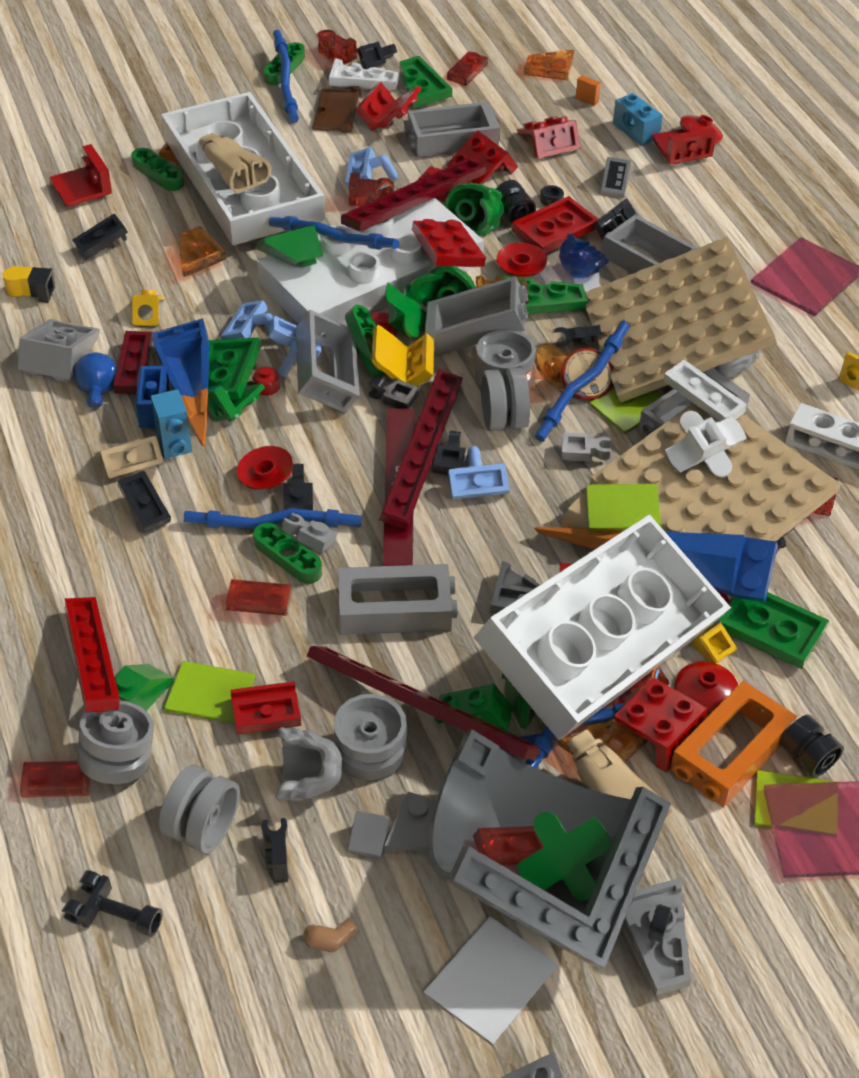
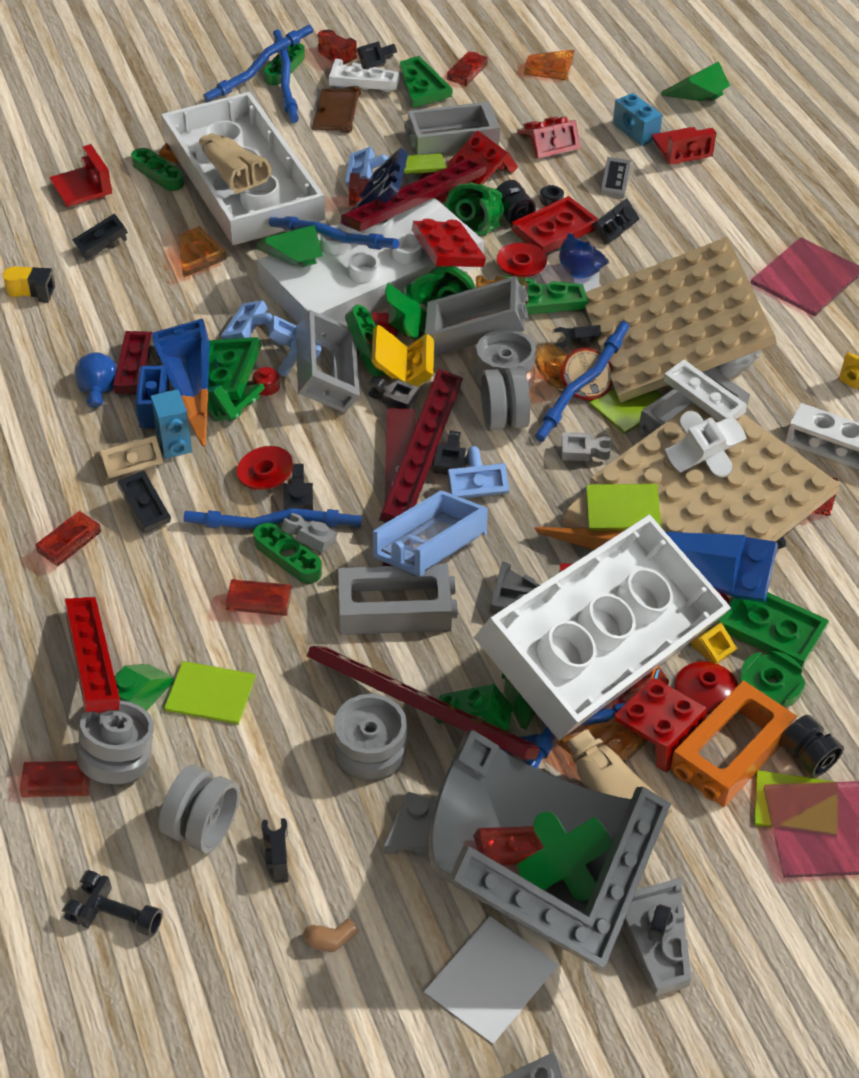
(55, 348): light grey slope -> none
(68, 538): none -> clear red plate
(149, 298): yellow bracket -> none
(225, 87): none -> blue bar
(265, 707): red plate -> none
(309, 765): light grey hair -> none
(369, 834): light grey slope -> none
(380, 107): red bracket -> none
(385, 179): none -> dark blue wing
(424, 163): none -> lime piece
(429, 532): none -> light blue door
(588, 90): orange tile -> none
(645, 236): light grey piece -> none
(693, 123): red dish -> none
(701, 85): none -> green slope
(780, 665): none -> green plate

